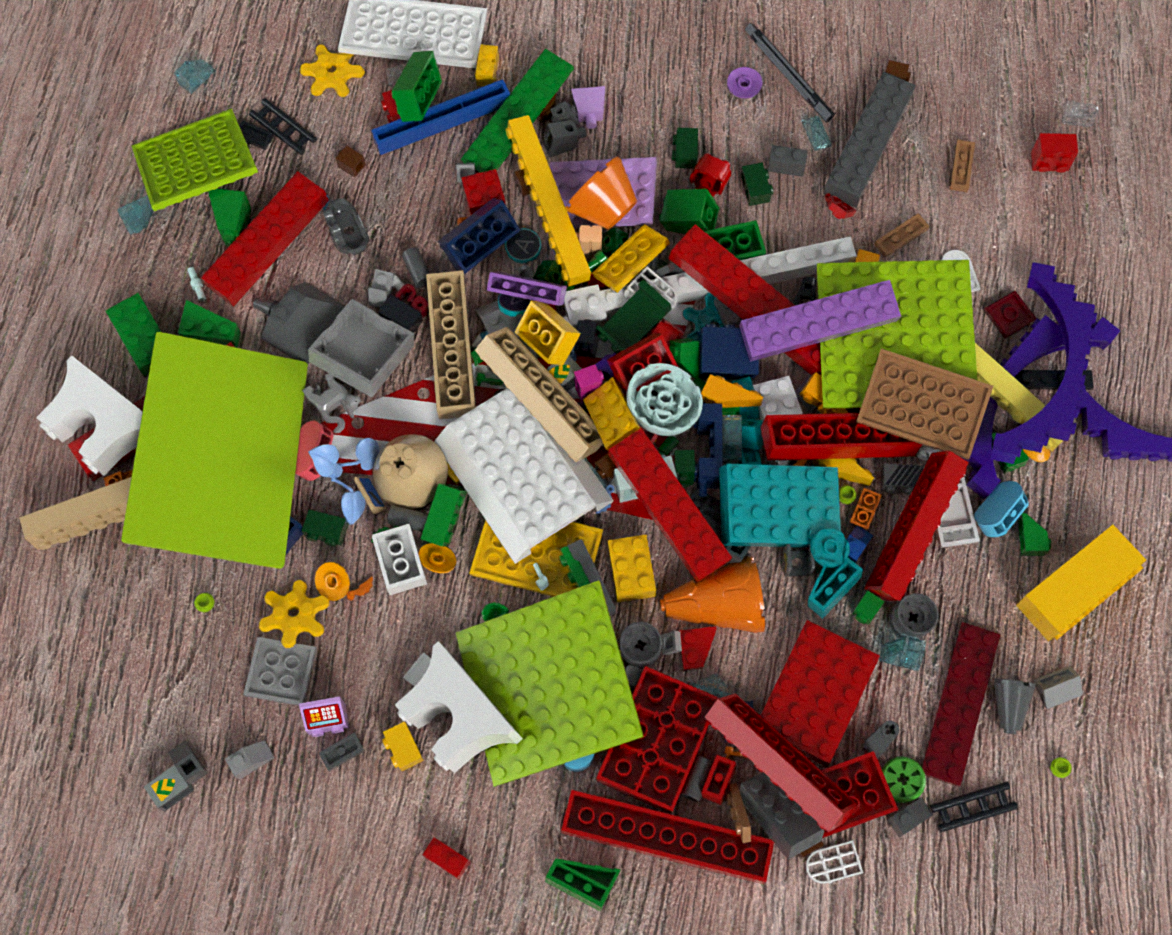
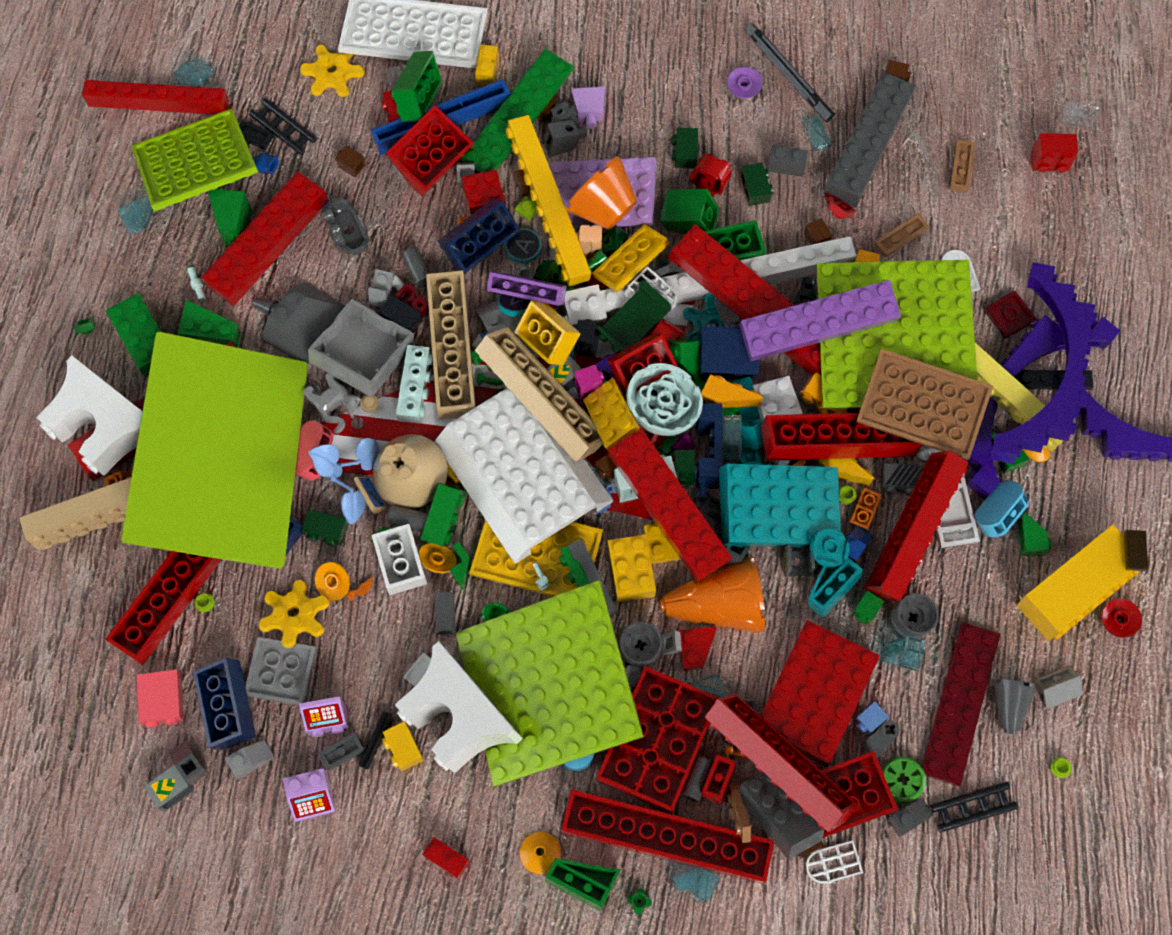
(85, 326): none -> green plate
(155, 97): none -> red brick
(160, 604): none -> red brick
(160, 698): none -> coral brick
(224, 704): none -> dark blue brick
(266, 163): none -> blue piece
(309, 794): none -> lavender slope
(369, 404): none -> tan plate
(375, 740): none -> black axle
(414, 383): none -> light aqua brick
(429, 150): none -> red slope
(445, 613): none -> dark grey pin
(461, 570): none -> green slope
(526, 208): none -> lime plate
(533, 862): none -> light orange dish
(638, 907): none -> green plate
(659, 547): none -> yellow wing
(684, 442): none -> magenta tile
(697, 882): none -> clear light blue slope
(817, 232): none -> reddish brown brick
(870, 719): none -> medium blue brick
(1129, 614): none -> red dish
(1136, 550): none -> dark brown tile

